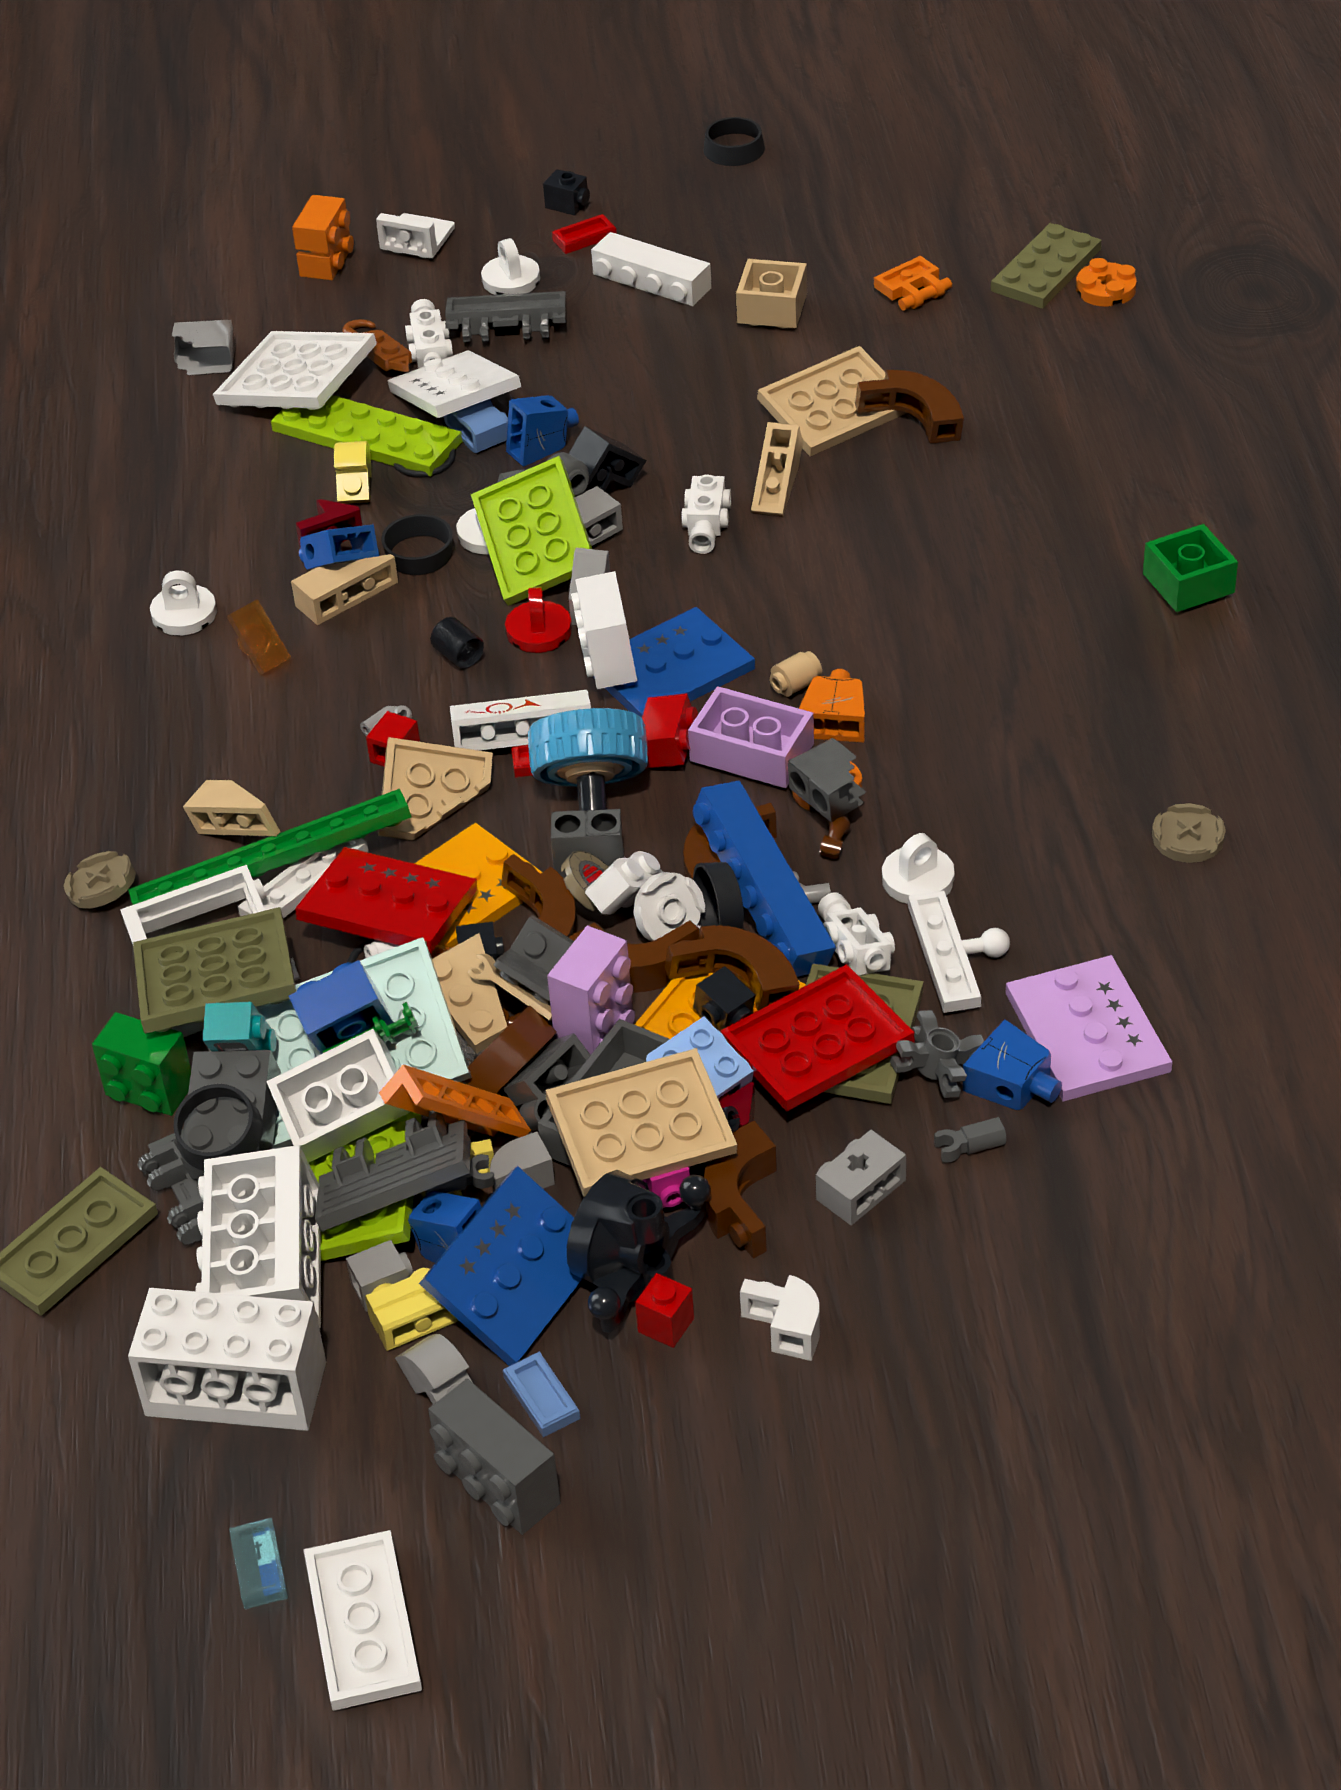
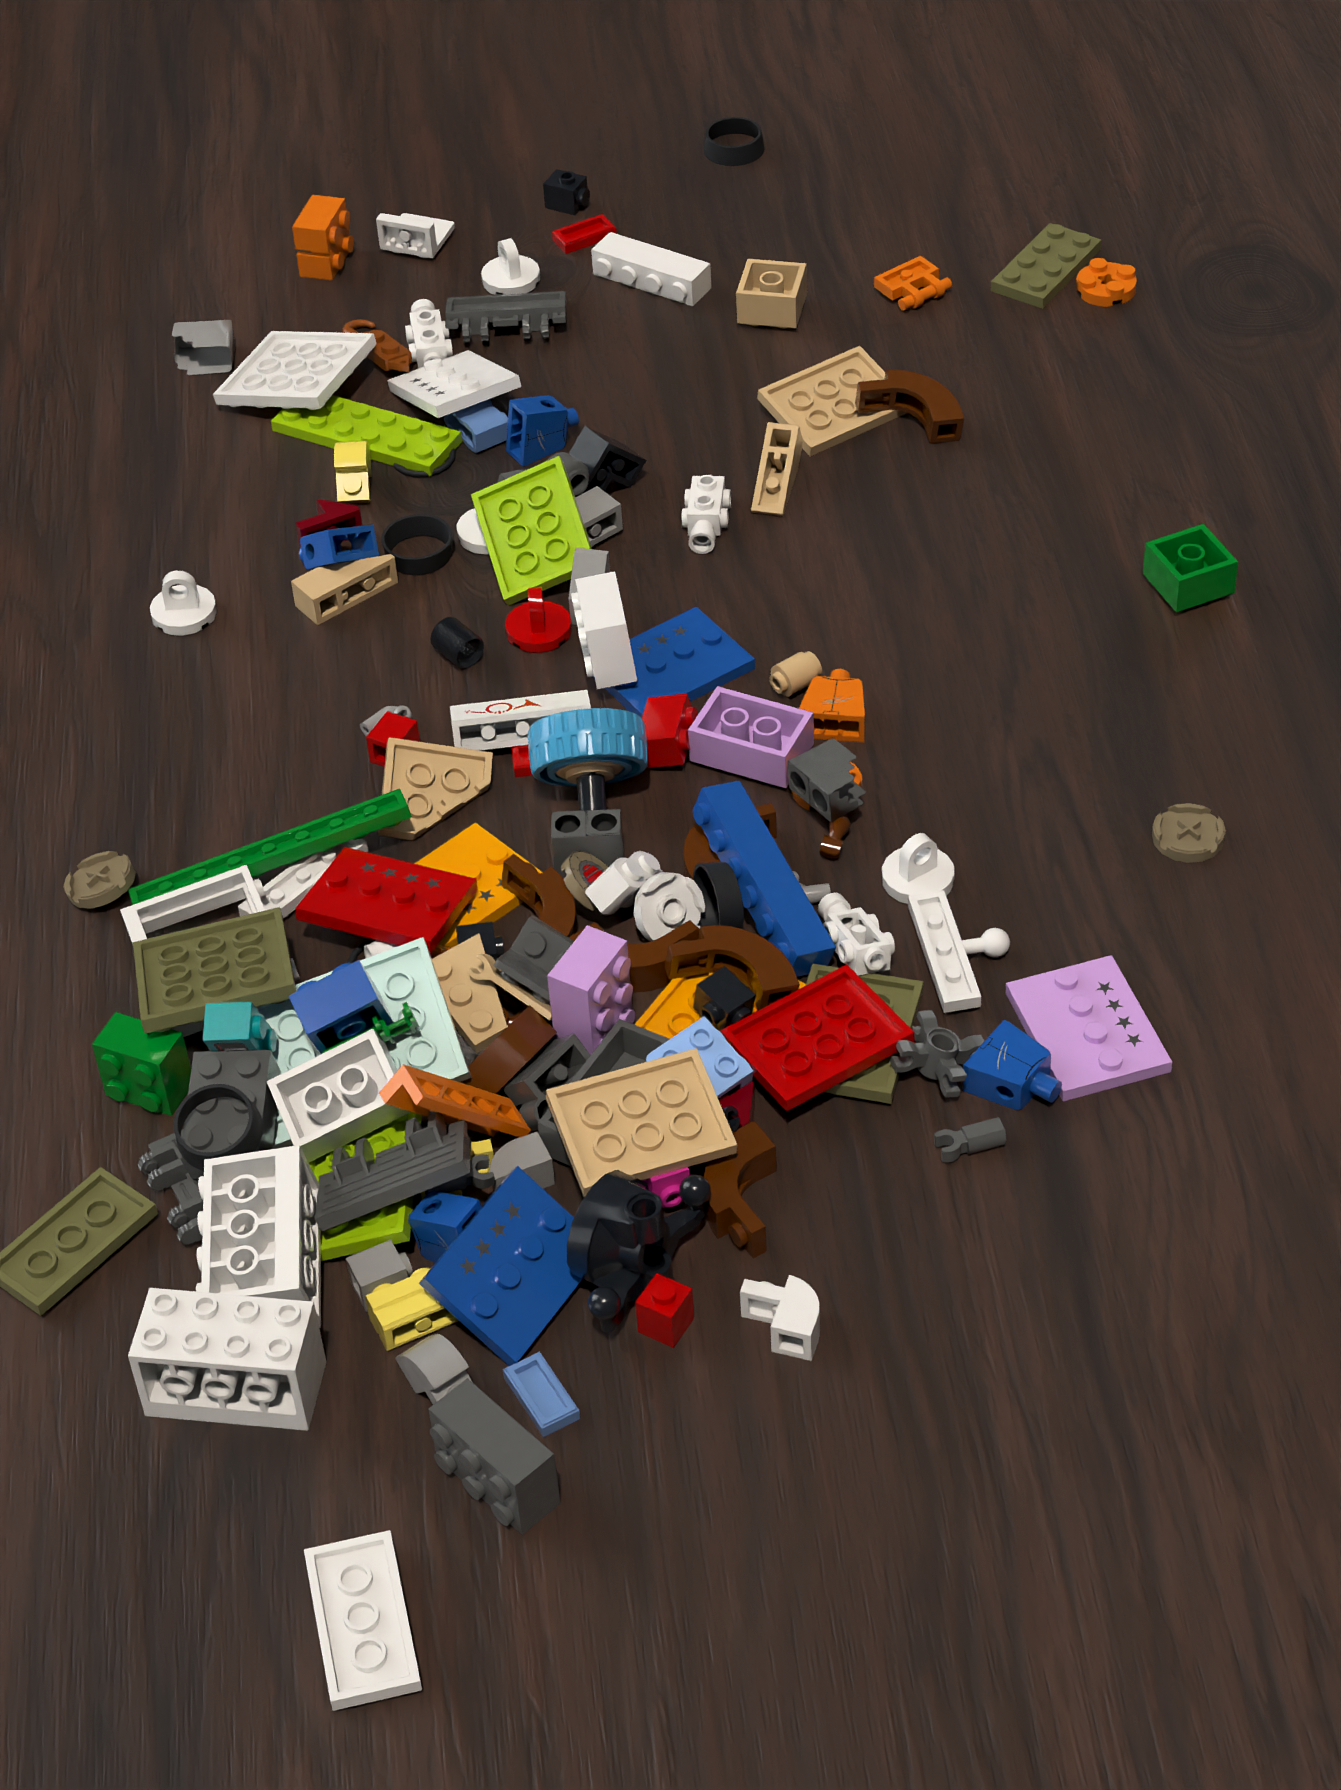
(229, 809): tan slope -> none
(258, 637): clear orange tile -> none
(258, 1563): clear light blue tile -> none
(860, 1177): light grey brick -> none

